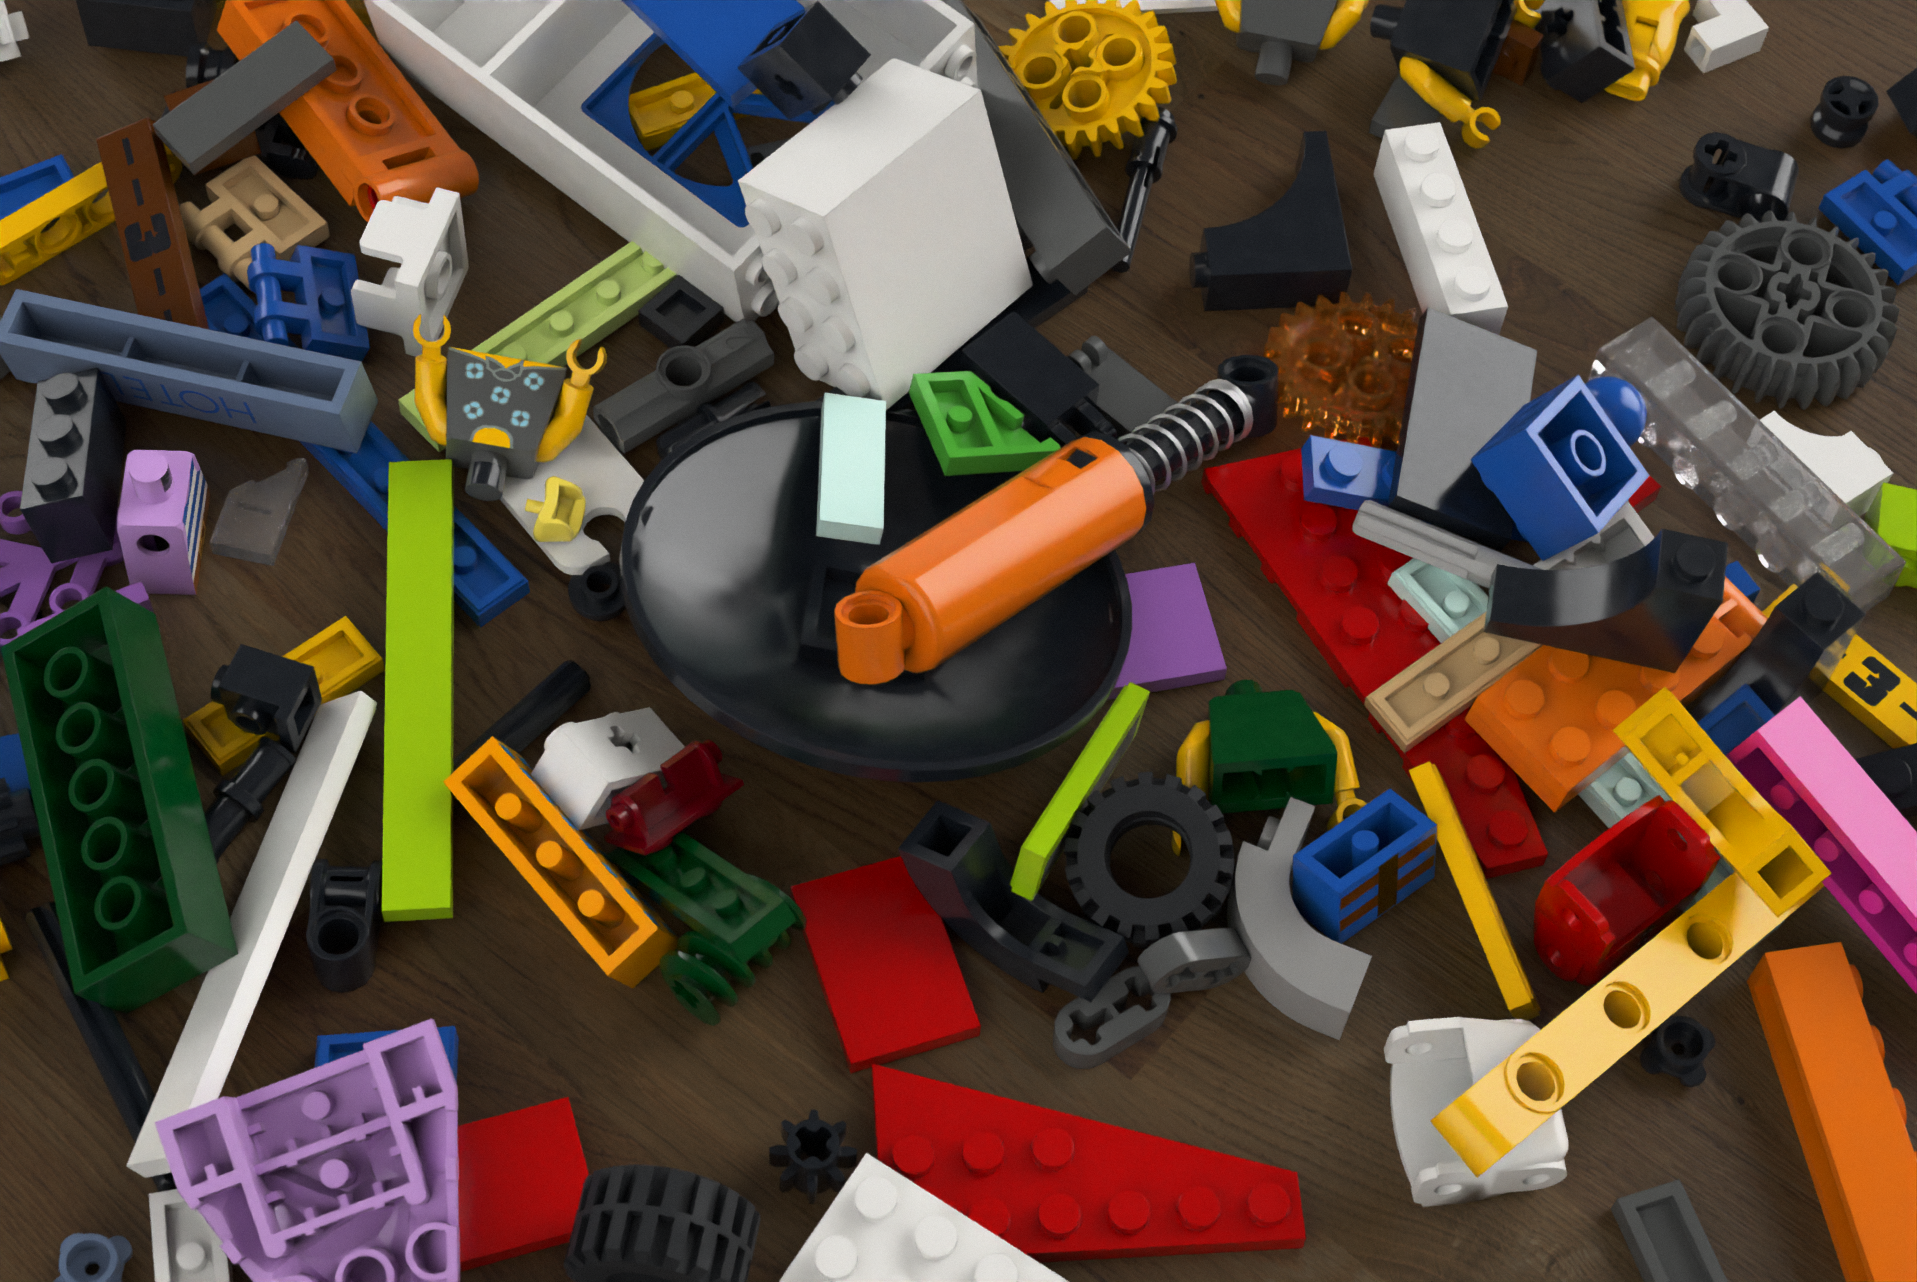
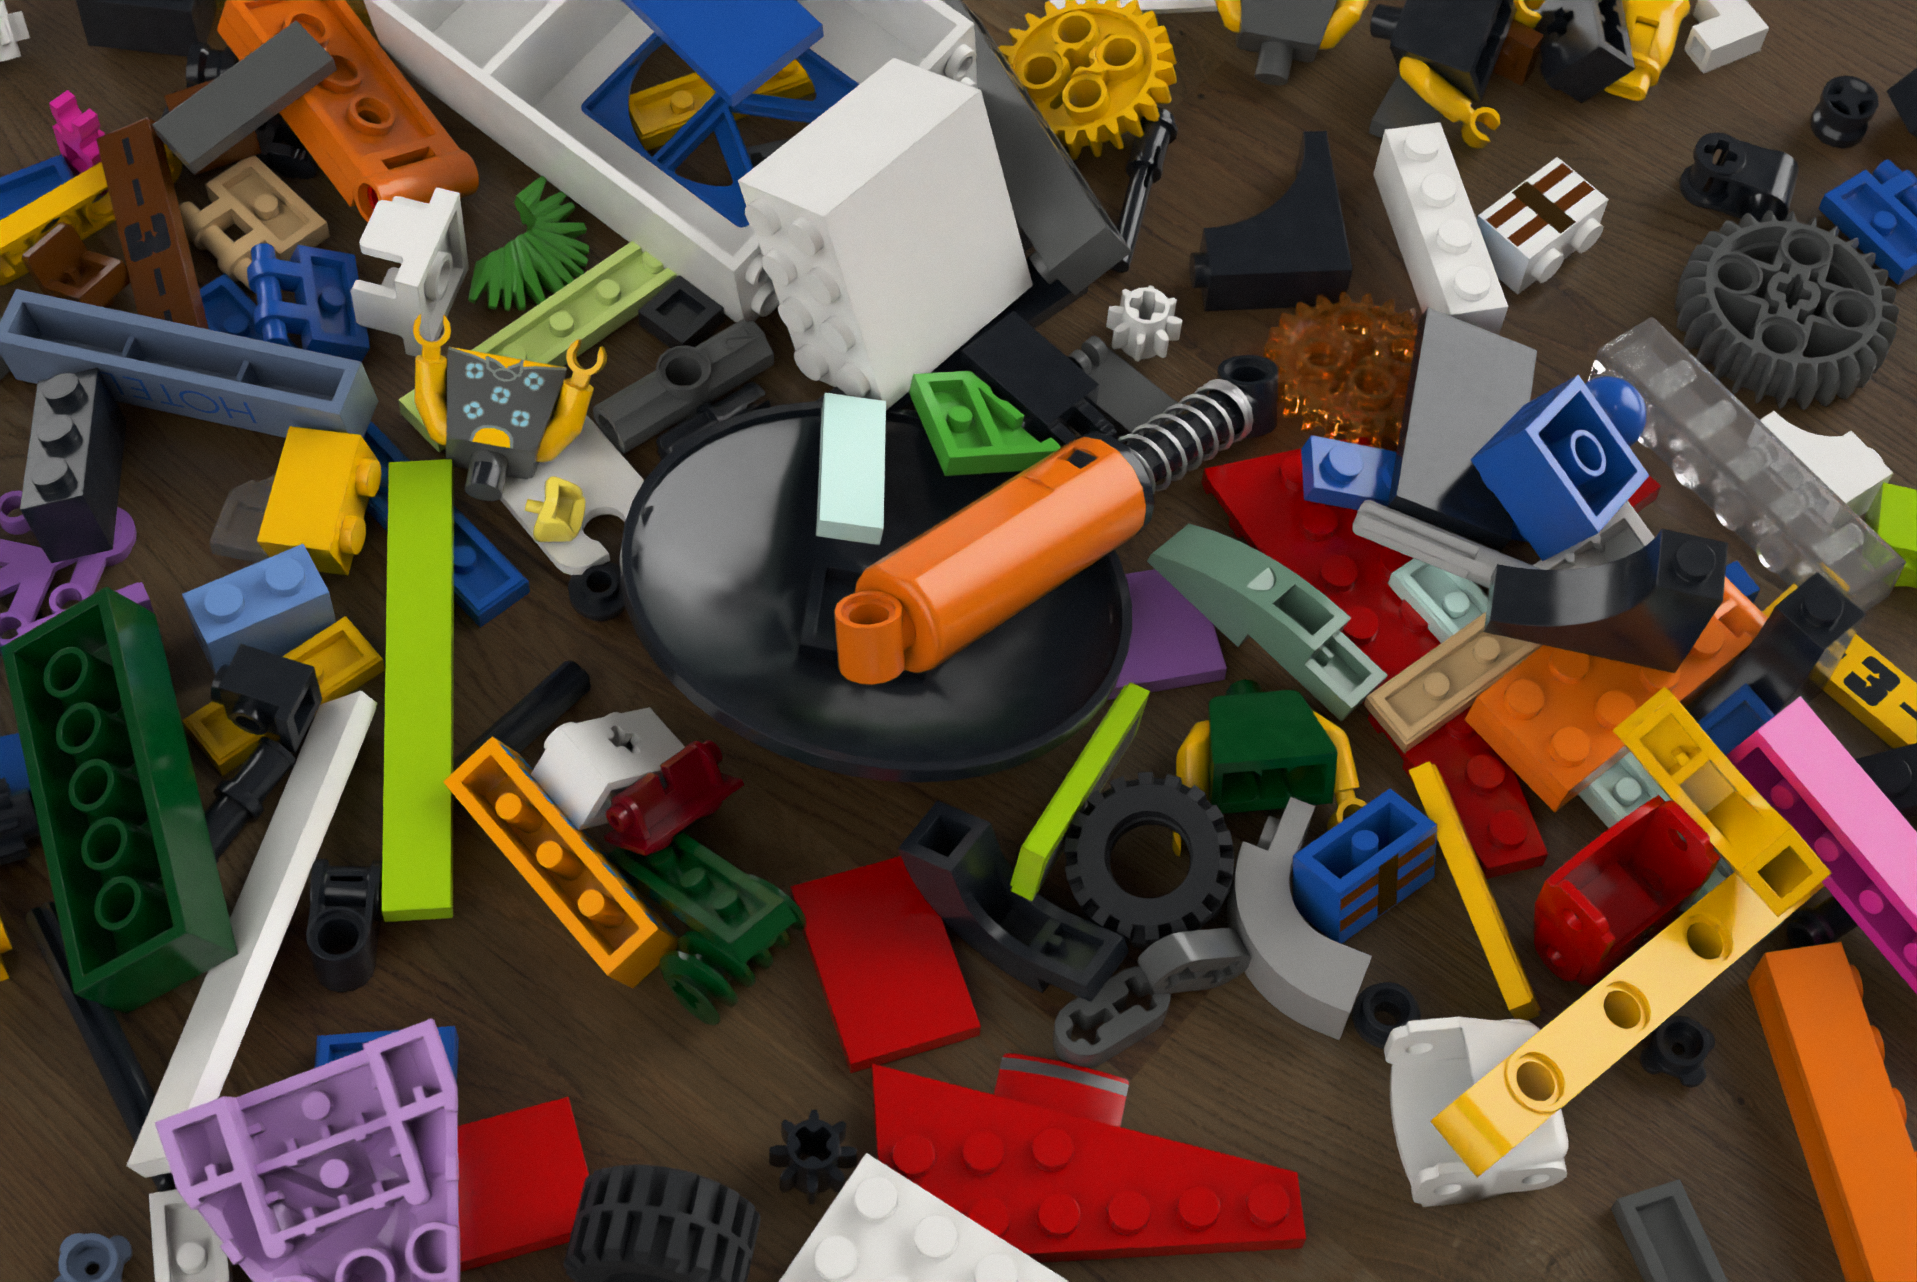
(71, 271): none -> reddish brown bracket
(76, 133): none -> dark pink plate
(168, 499): lavender torso -> none
(261, 606): none -> medium blue brick
(321, 497): none -> yellow brick
(538, 257): none -> bright green hair
(806, 62): black brick -> none
(1062, 1087): none -> red sticker
(1144, 323): none -> white gear
(1286, 615): none -> sand green slope
(1383, 997): none -> black plate
(1541, 225): none -> white brick
(1820, 924): none -> black pin

